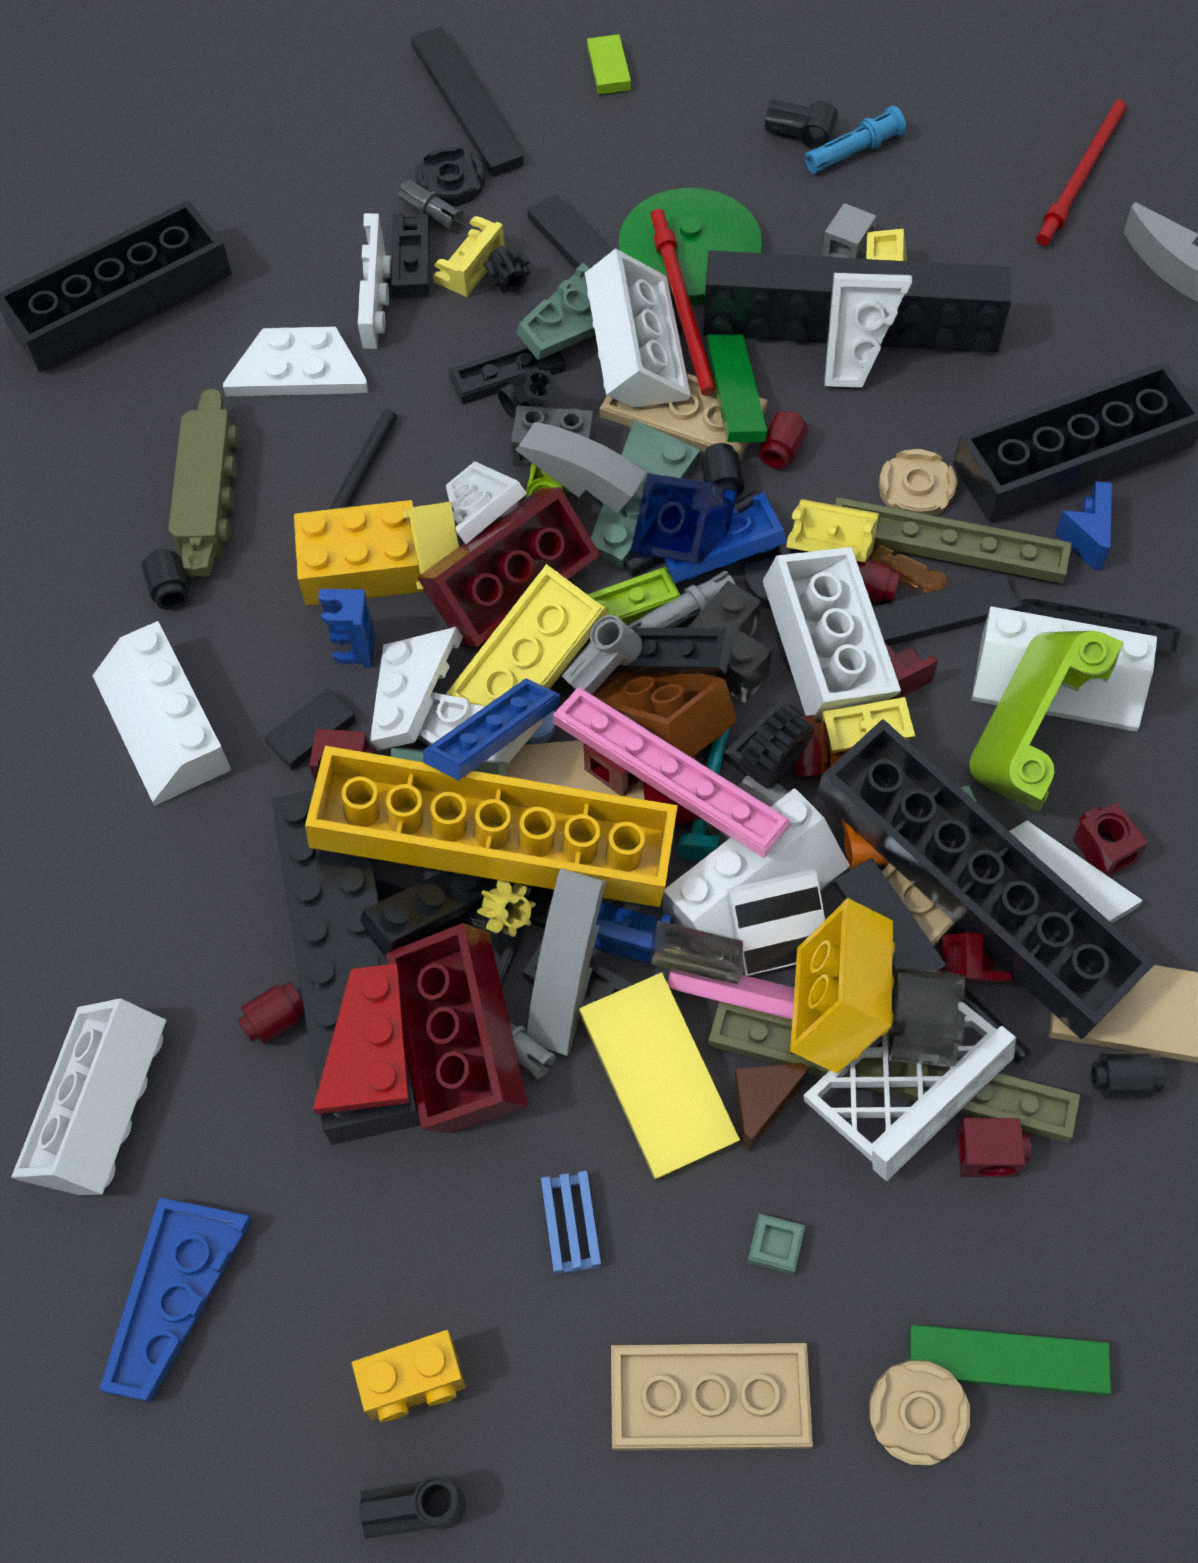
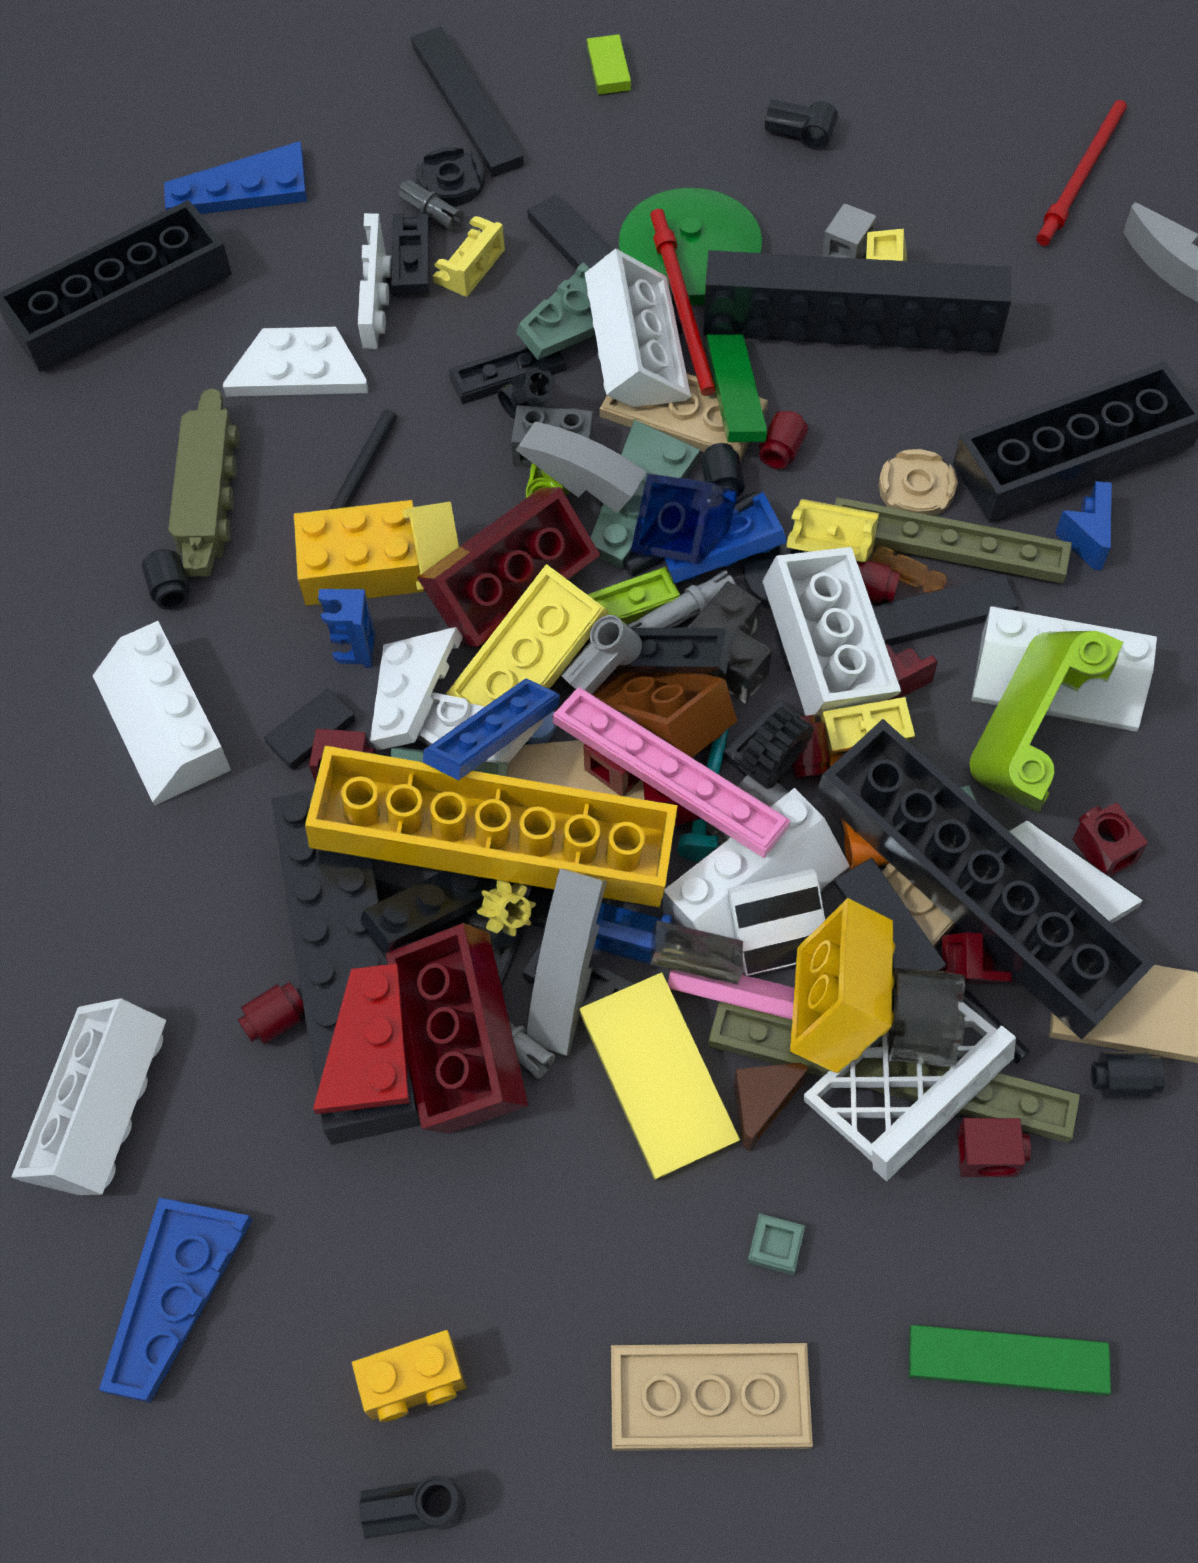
(247, 183): none -> blue wing
(480, 498): white wing -> none
(507, 268): black gear -> none
(565, 1183): medium blue tile -> none
(859, 319): white wing -> none
(868, 135): dark azure pin -> none
(919, 1412): tan tile -> none
(1167, 634): black beam -> none

